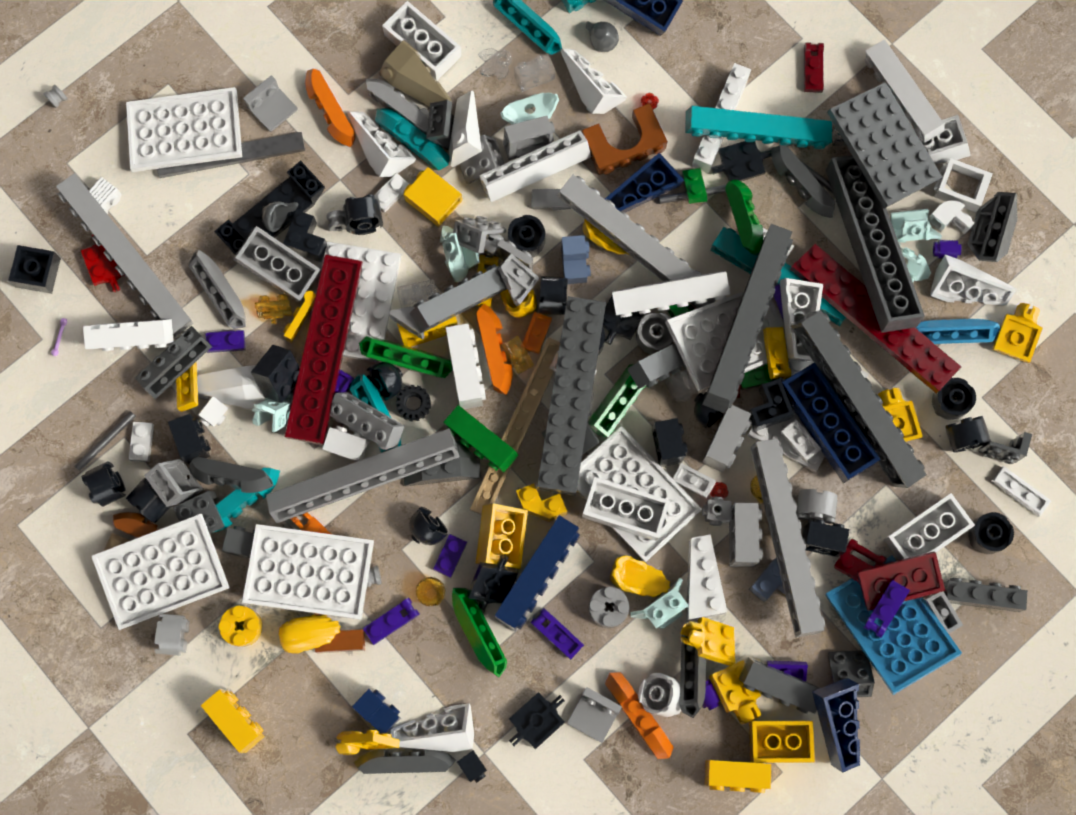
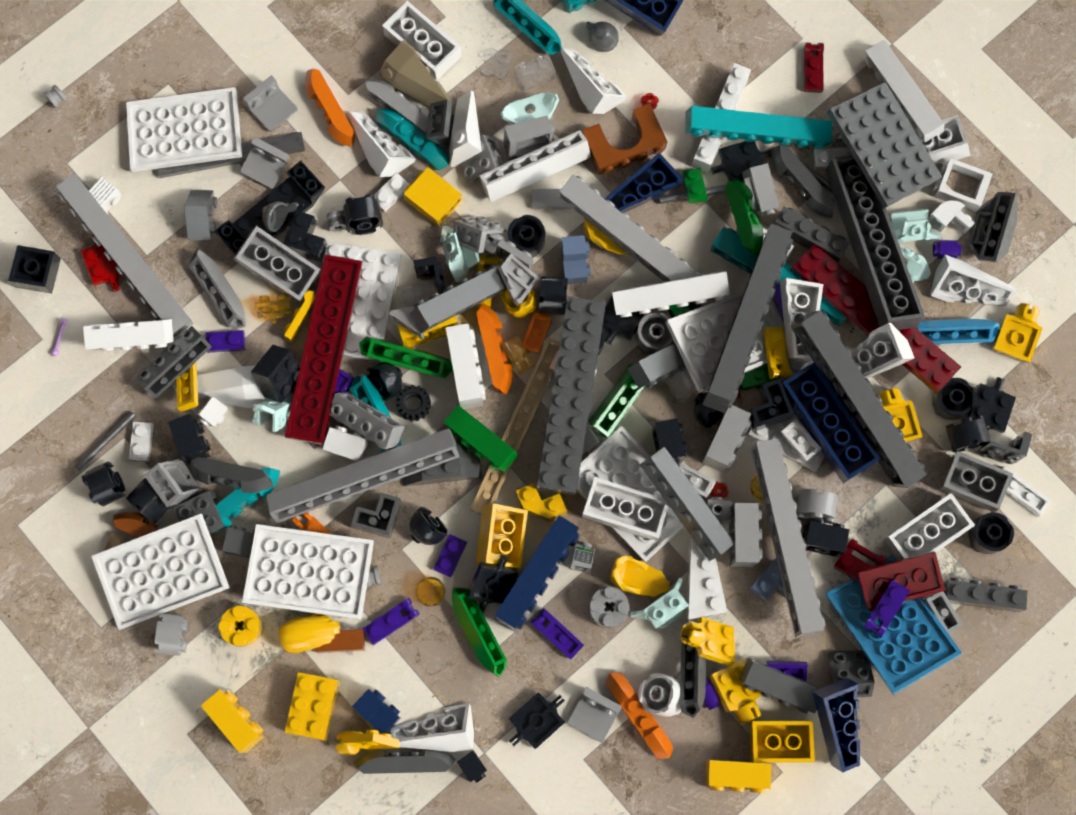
(198, 214): none -> dark grey brick
(265, 163): none -> light grey bracket
(312, 706): none -> yellow brick
(380, 521): none -> dark grey brick
(429, 267): none -> black bracket
(583, 557): none -> light grey slope
(687, 504): none -> brick
(762, 187): none -> light grey window
(808, 233): none -> dark grey brick
(822, 157): none -> white plate
(882, 351): none -> white wedge
(976, 481): none -> light grey brick
(993, 405): none -> black plate

